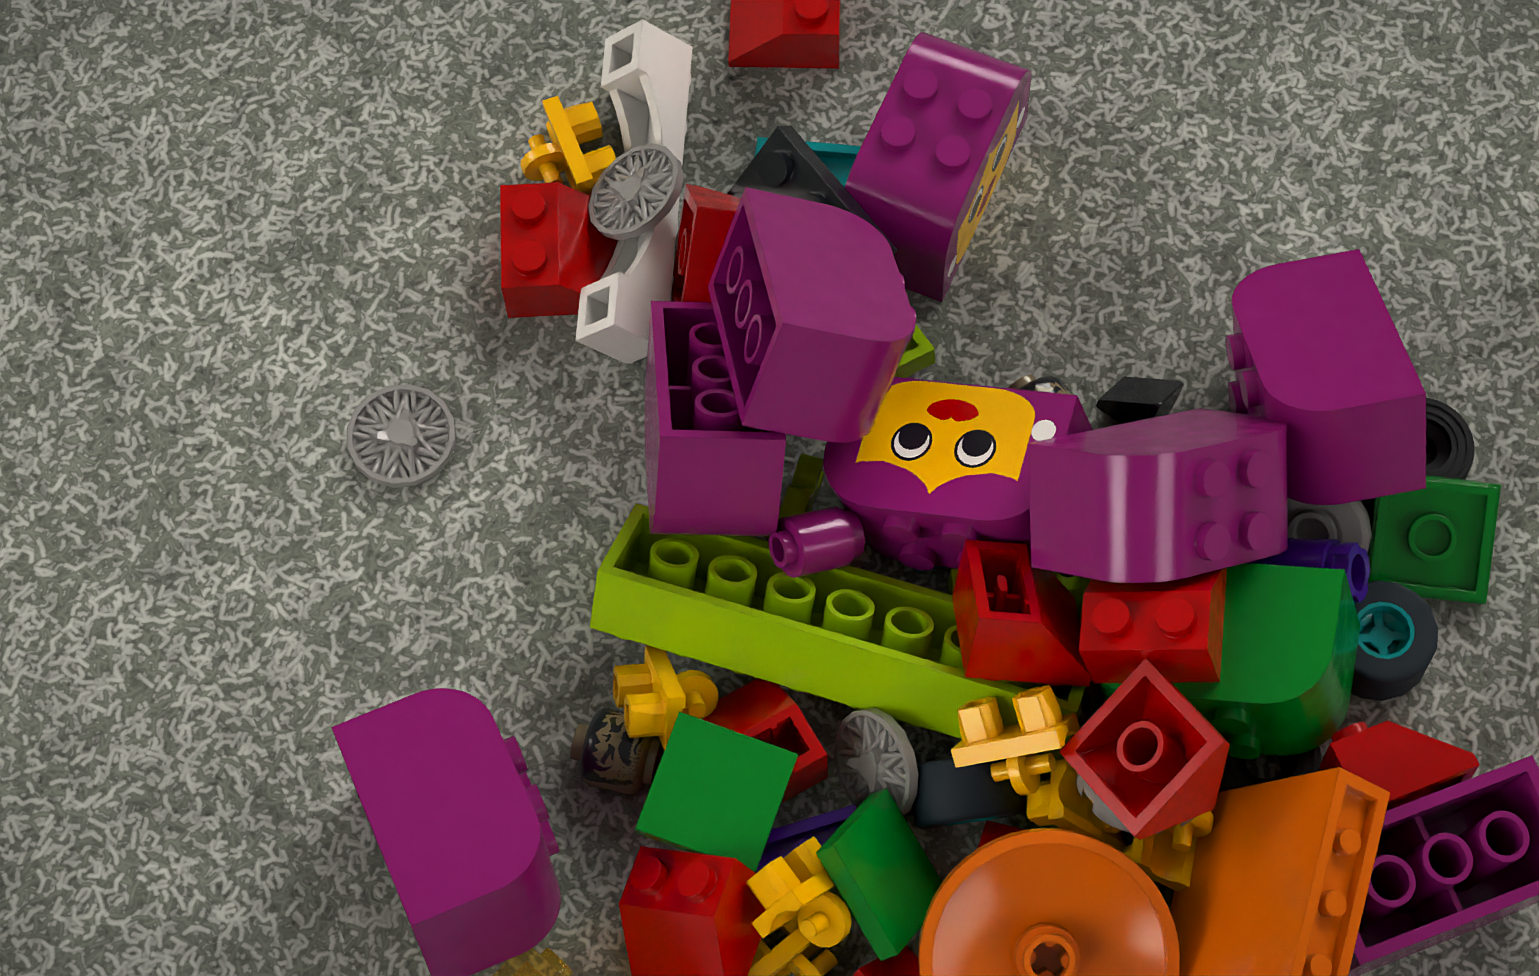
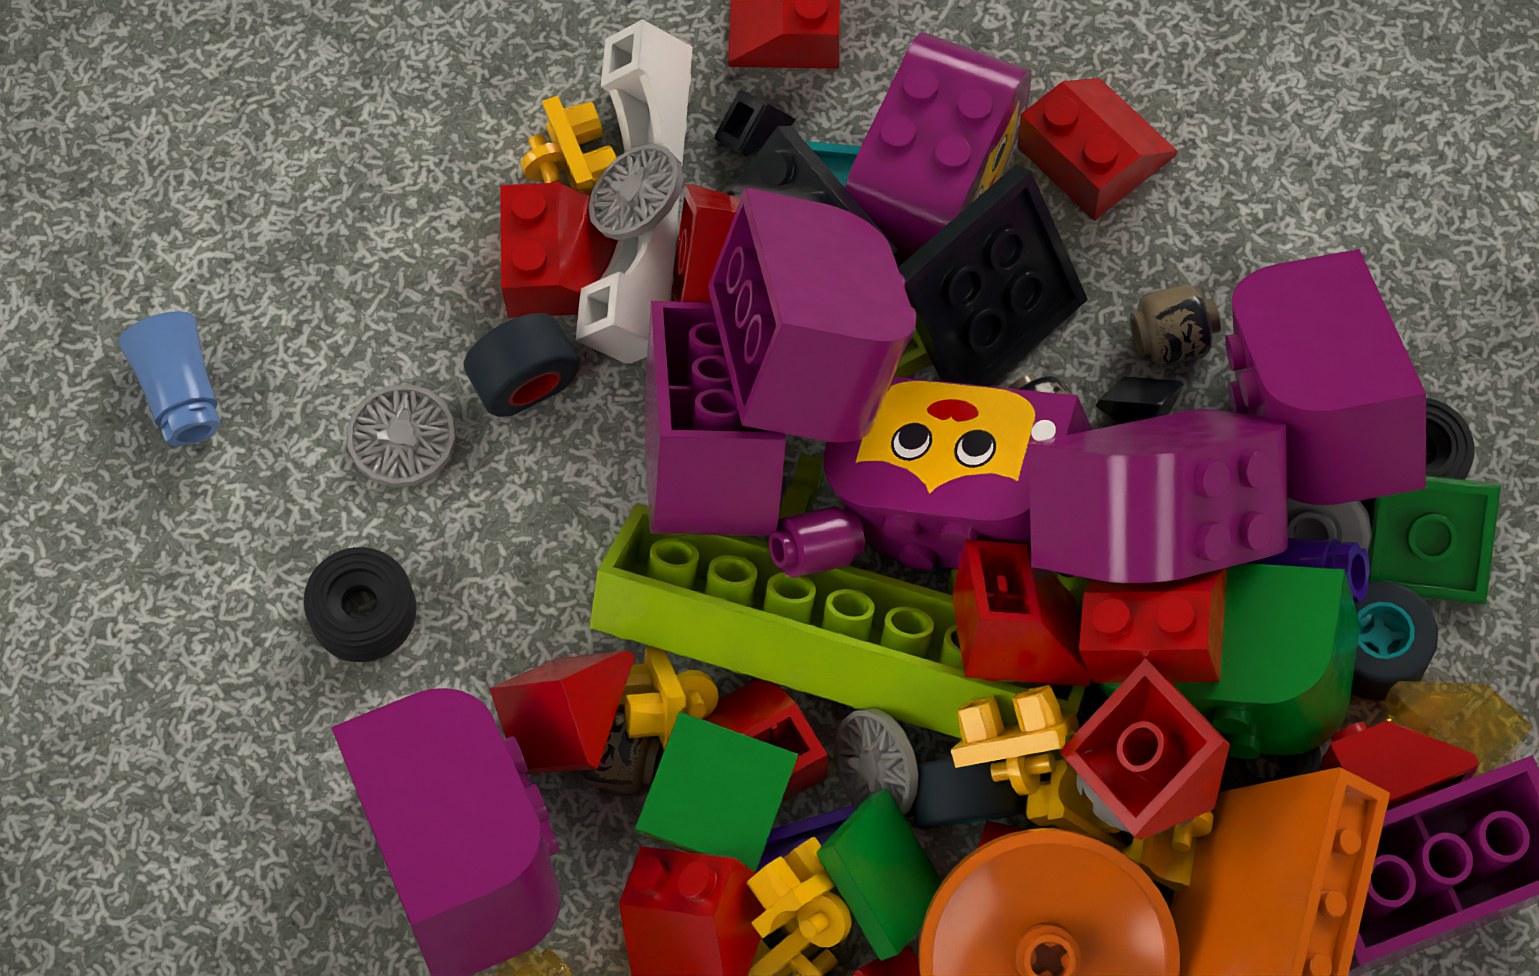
(173, 376): none -> medium blue plant
(352, 572): none -> black tyre
(521, 364): none -> black wheel
(563, 709): none -> red slope
(750, 123): none -> black slope
(992, 283): none -> black plate
(1091, 143): none -> red slope
(1174, 325): none -> dark tan head
(1462, 716): none -> clear yellow slope

